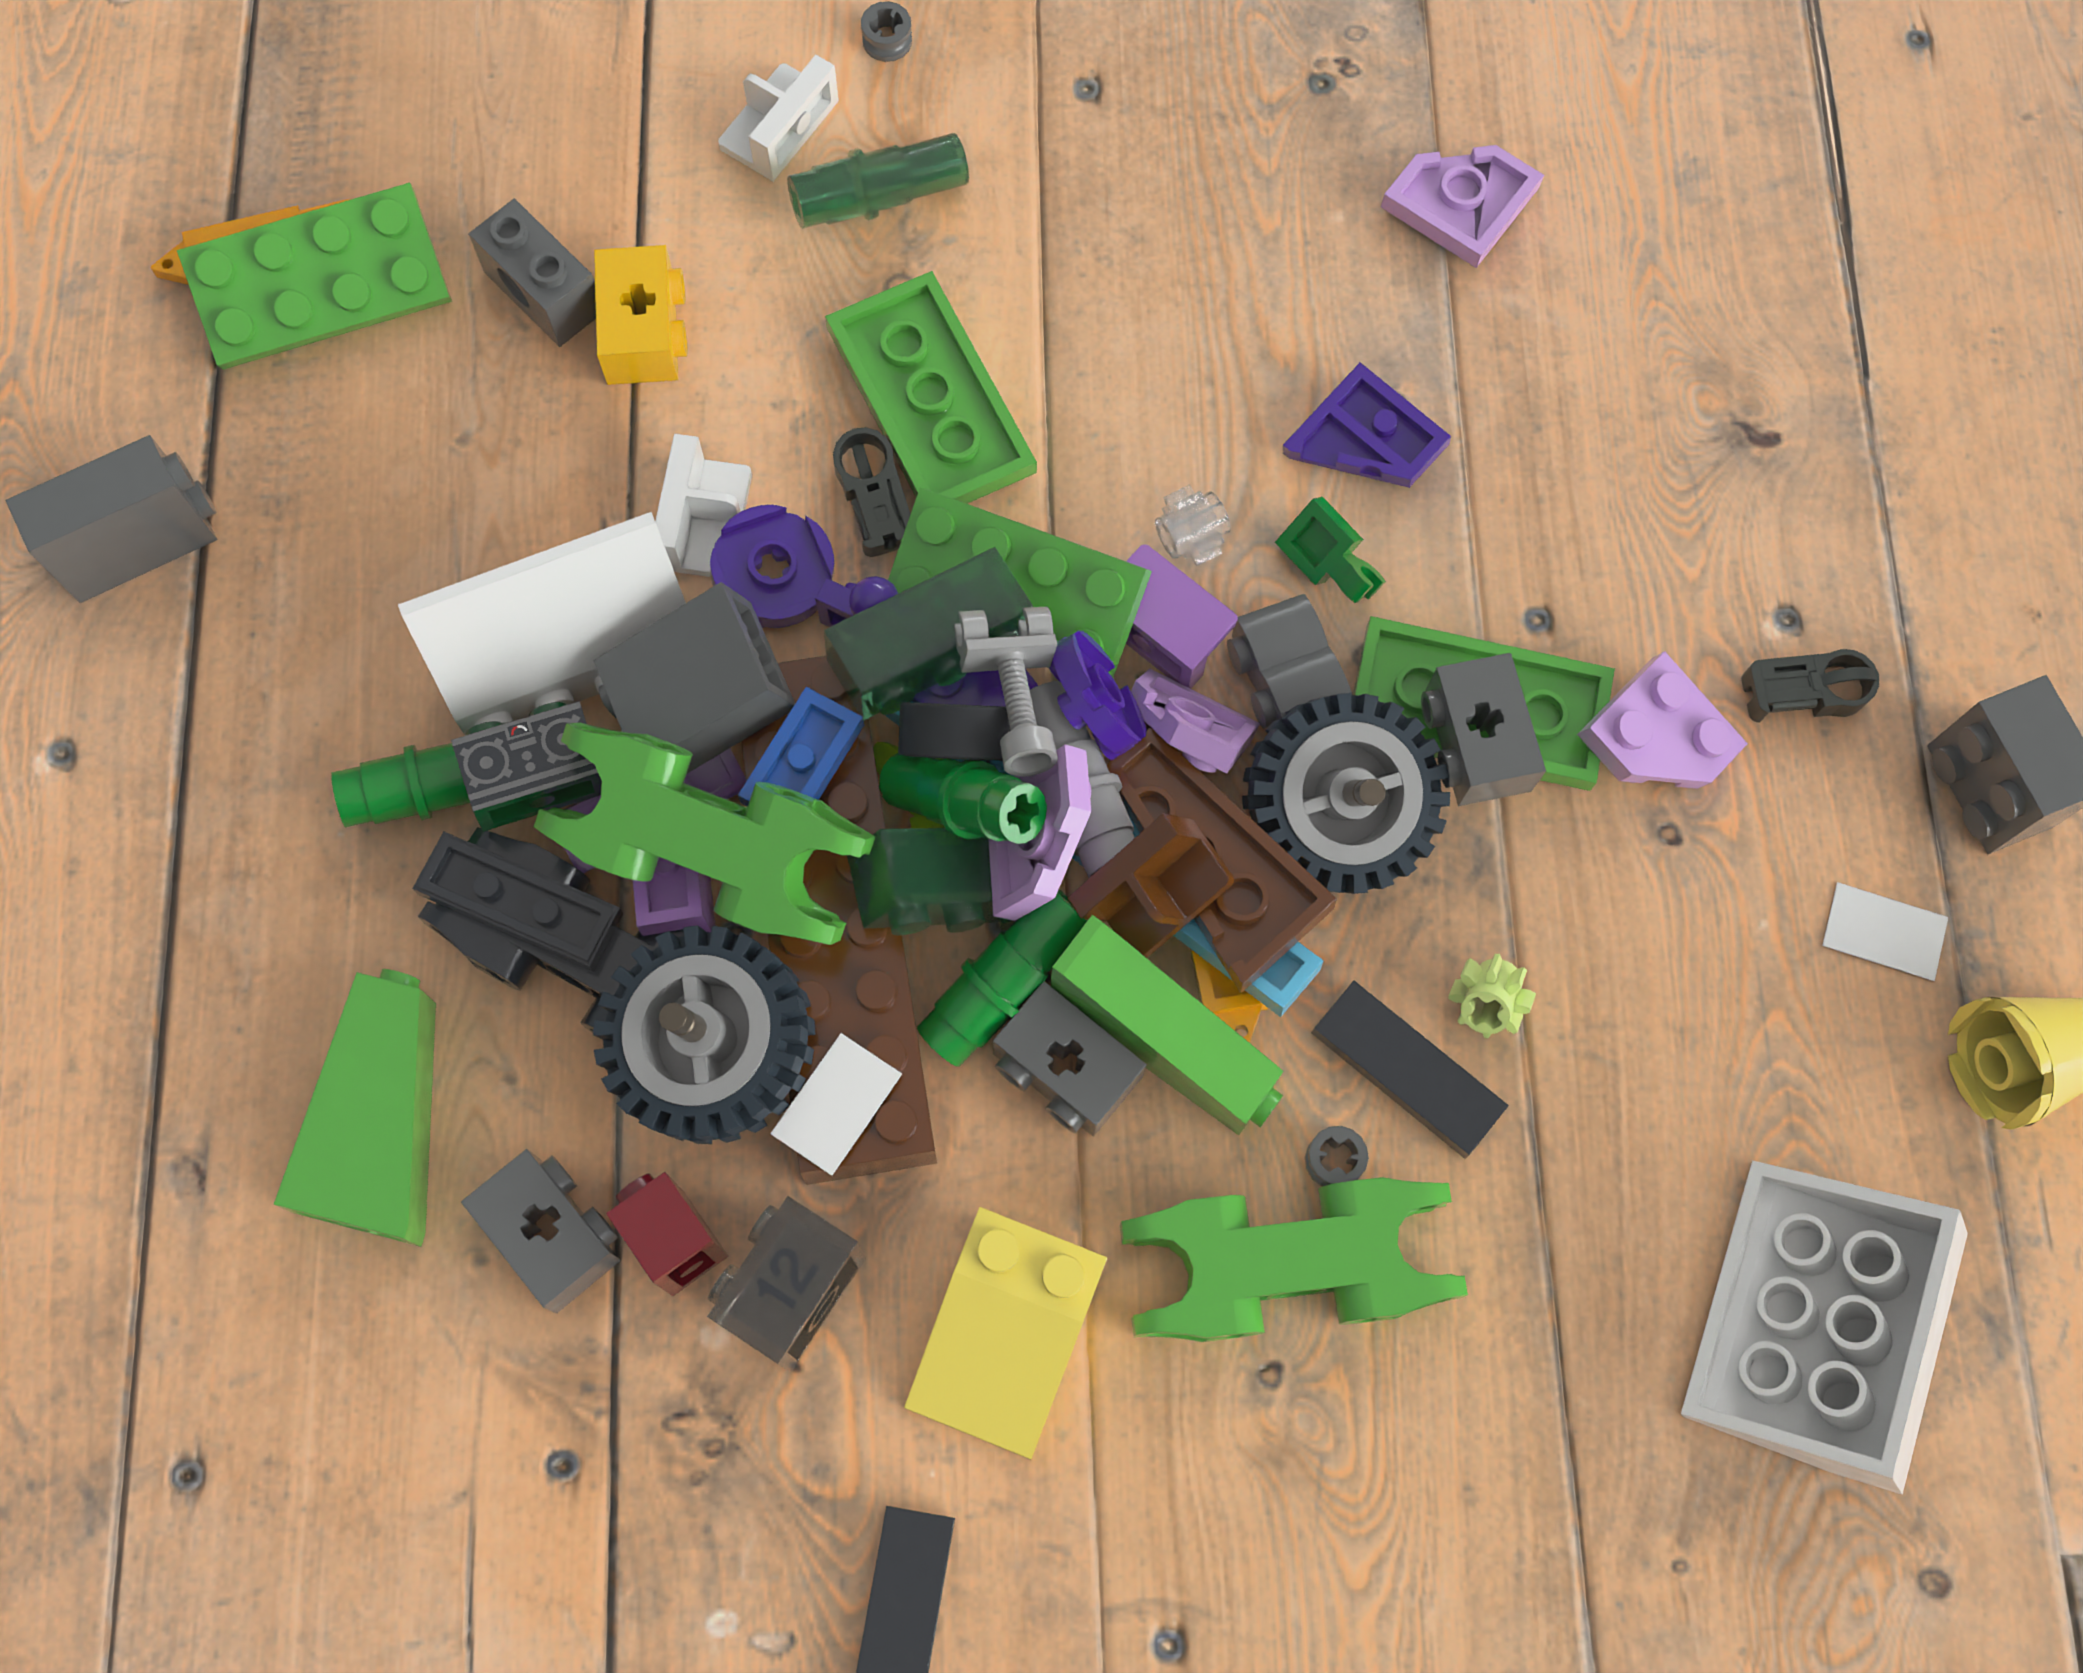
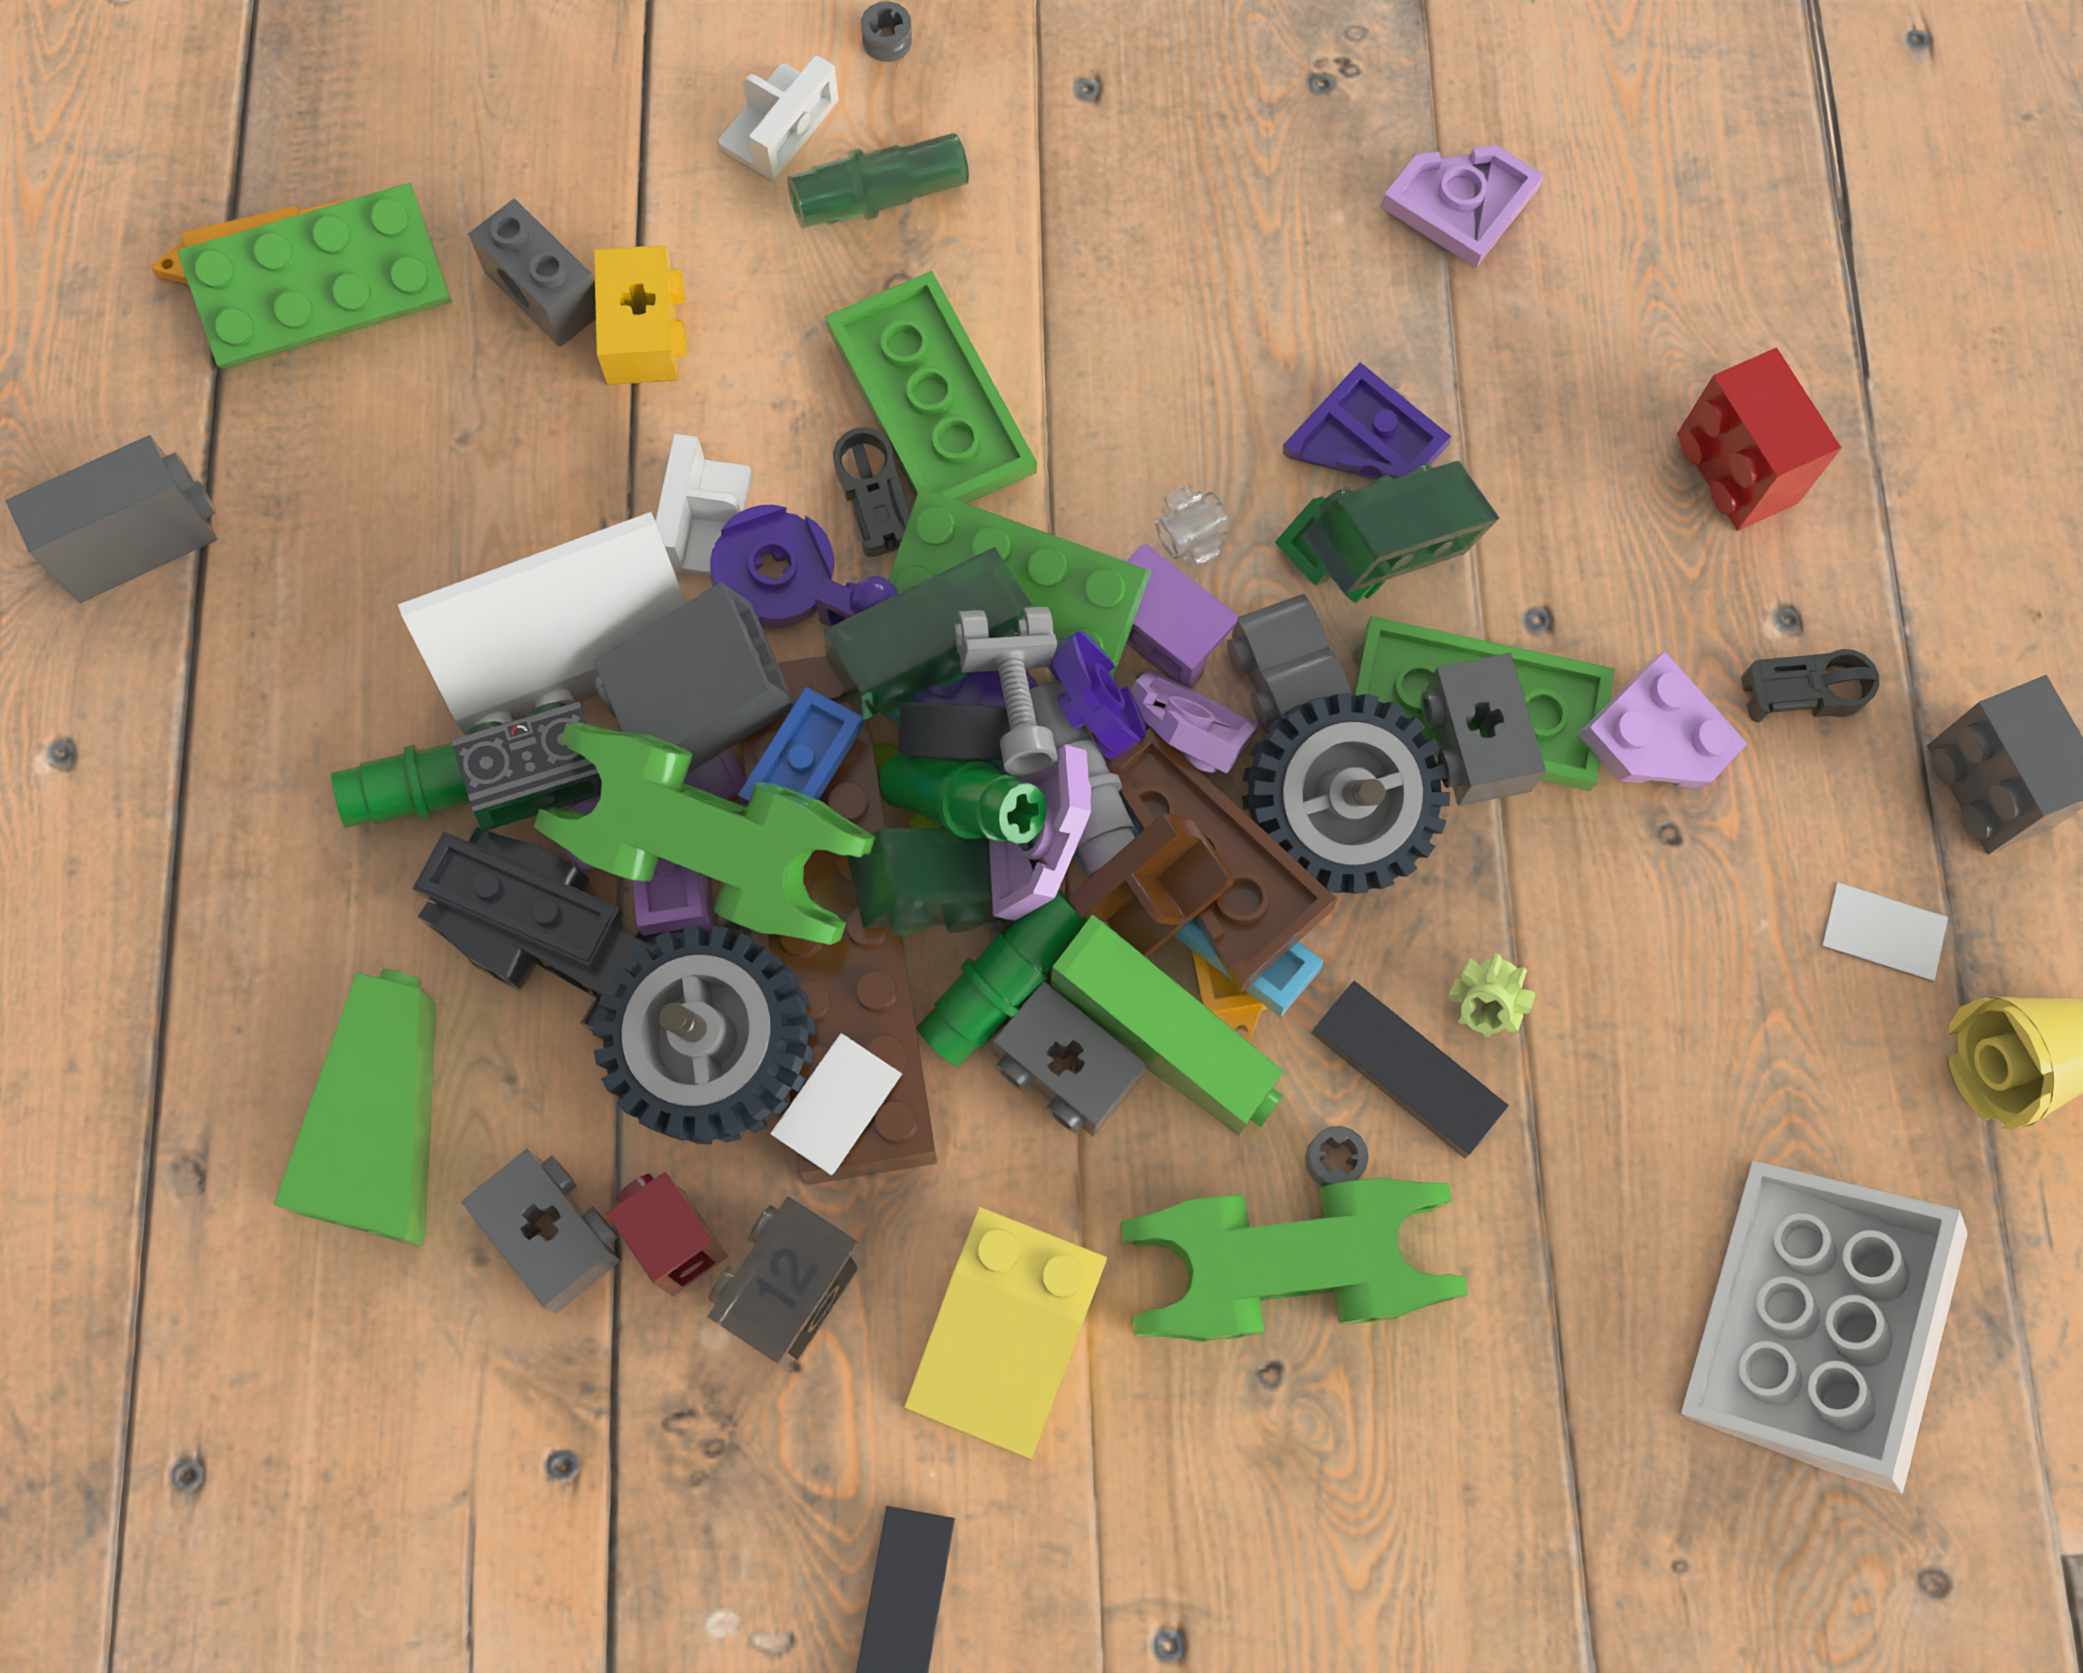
(1399, 525): none -> clear green brick
(1757, 439): none -> red brick

